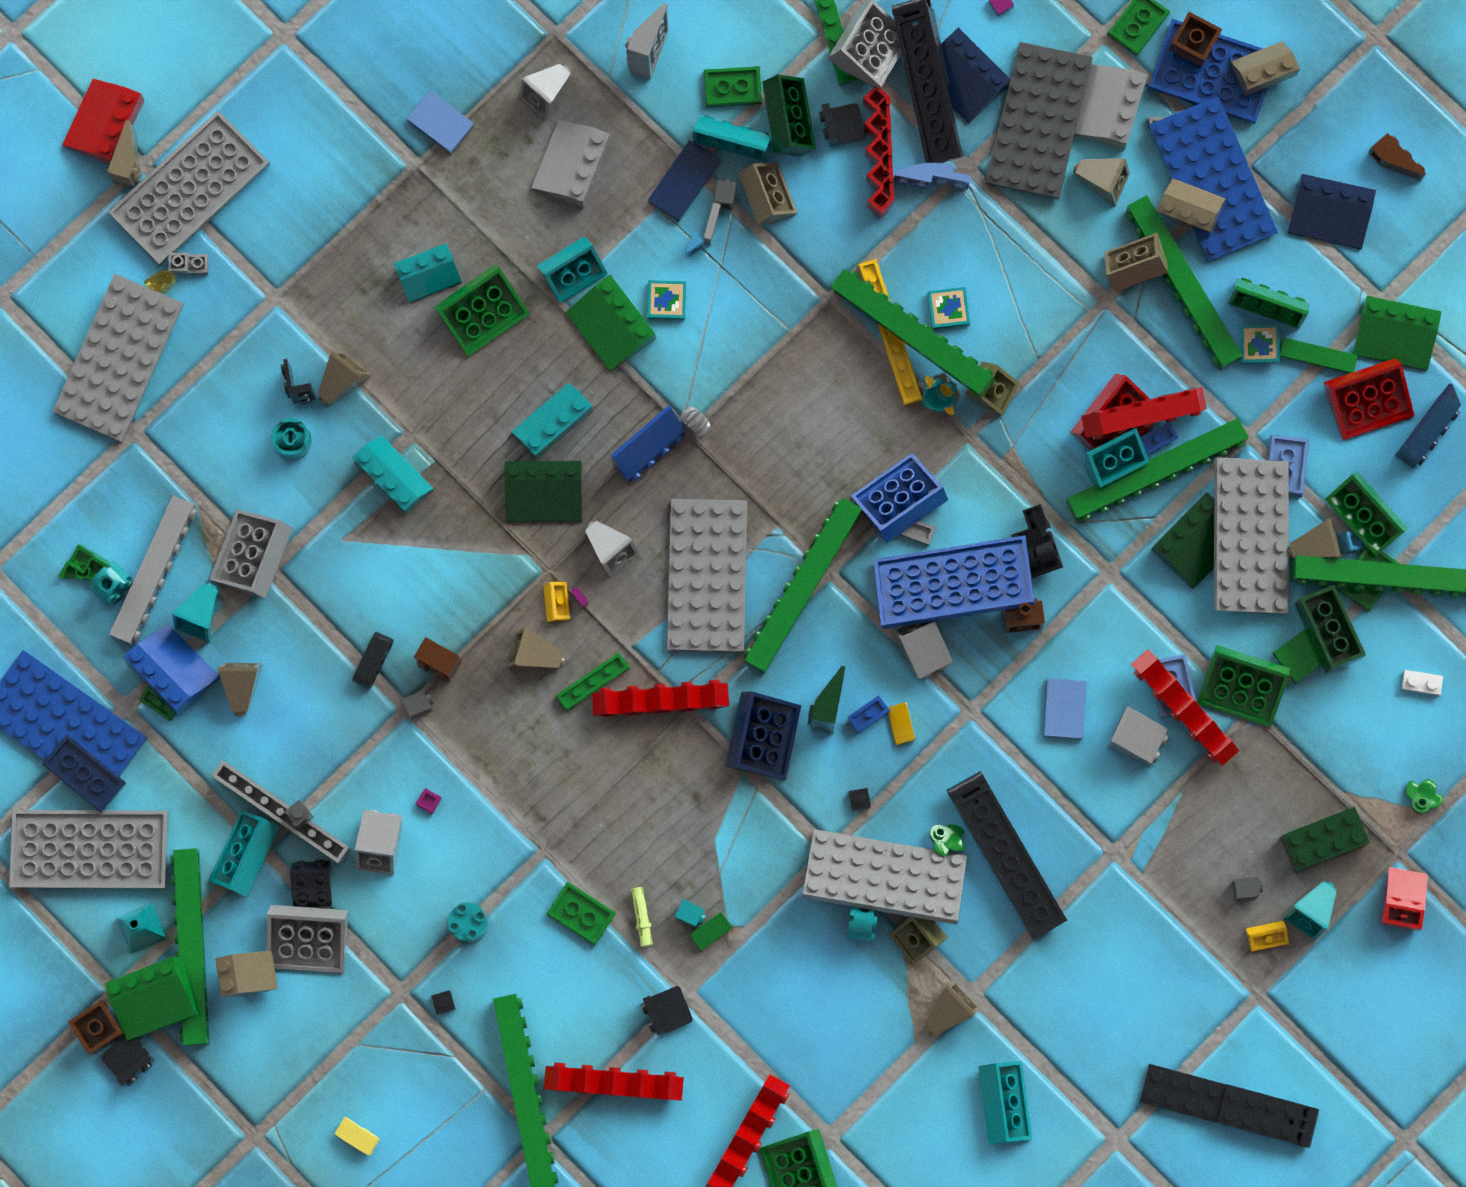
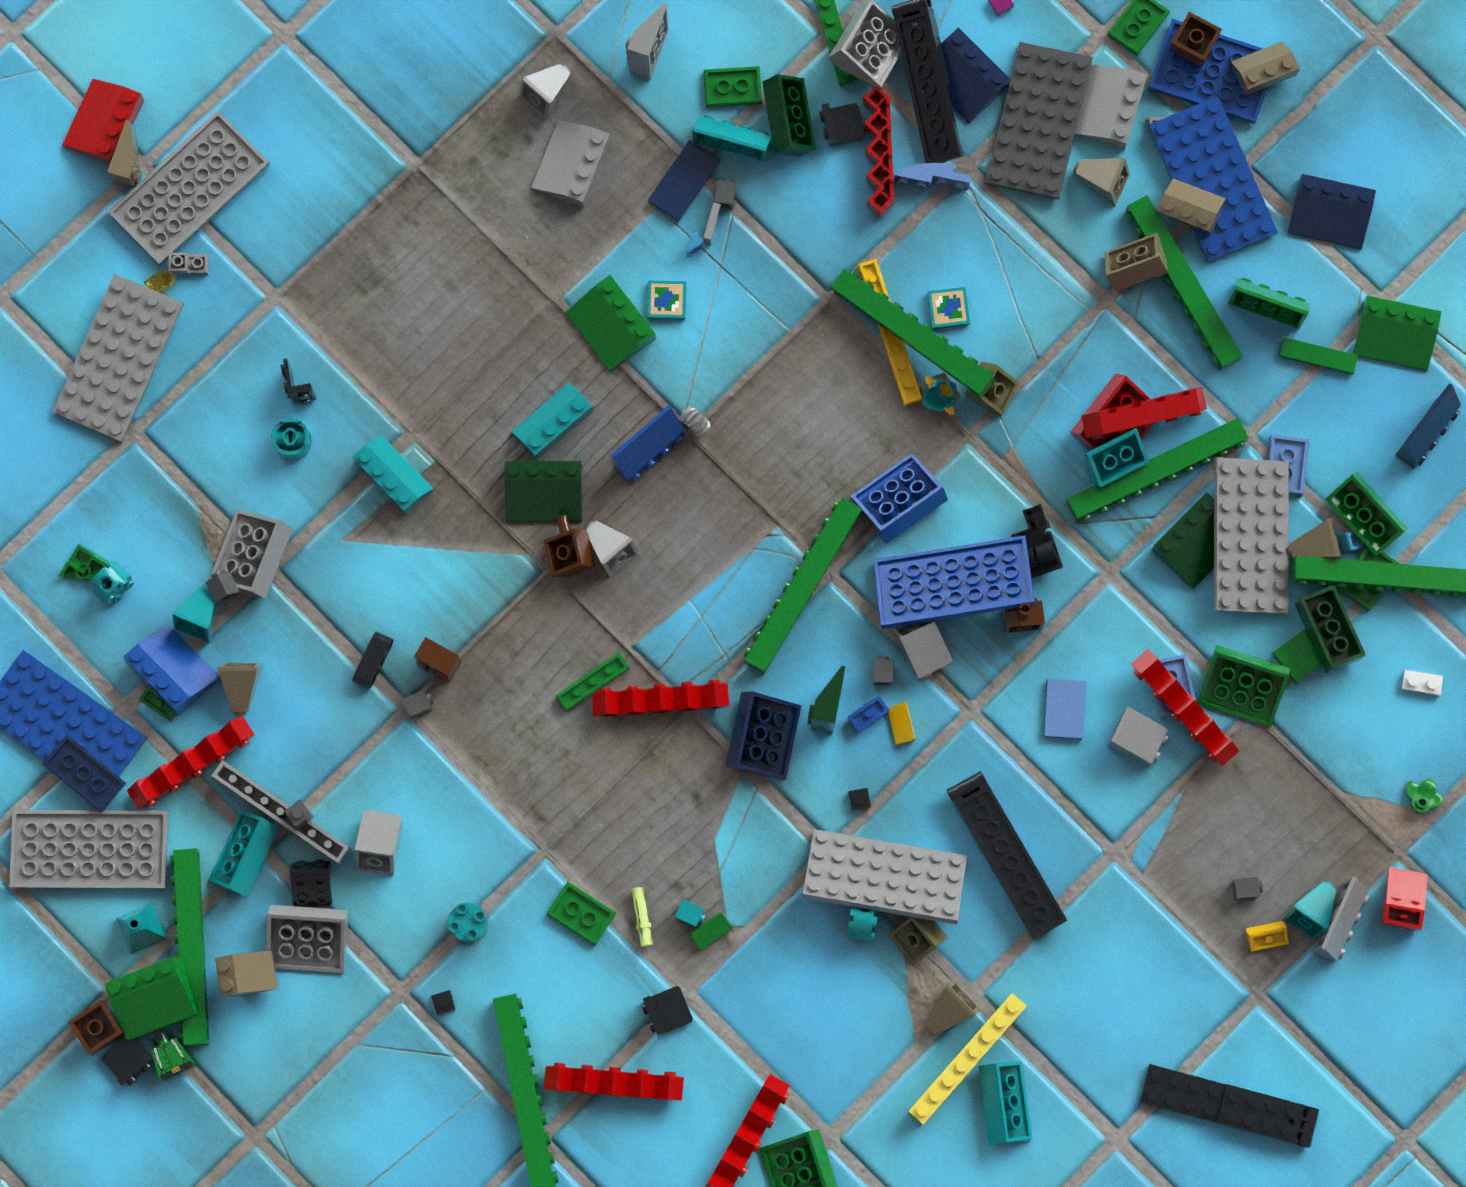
(153, 571): light grey brick -> none
(170, 1057): none -> green torso
(191, 763): none -> red brick
(222, 586): none -> dark grey brick
(340, 378): dark tan slope -> none
(357, 1136): light yellow slope -> none
(427, 272): teal slope -> none
(428, 801): magenta tile -> none
(440, 121): medium blue tile -> none
(481, 310): green slope -> none
(534, 652): dark tan slope -> none
(556, 601): yellow slope -> none
(568, 551): none -> reddish brown brick
(572, 269): teal slope -> none
(580, 598): magenta tile -> none
(707, 575): light grey plate -> none
(767, 192): dark tan slope -> none
(883, 671): none -> dark grey brick
(920, 532): light grey tile -> none
(948, 840): green plate -> none
(967, 1059): none -> light yellow brick
(1158, 437): blue plate -> none
(1260, 344): tile -> none
(1324, 839): dark green brick -> none
(1343, 915): none -> light grey slope
(1369, 398): red slope -> none
(1392, 156): reddish brown slope -> none

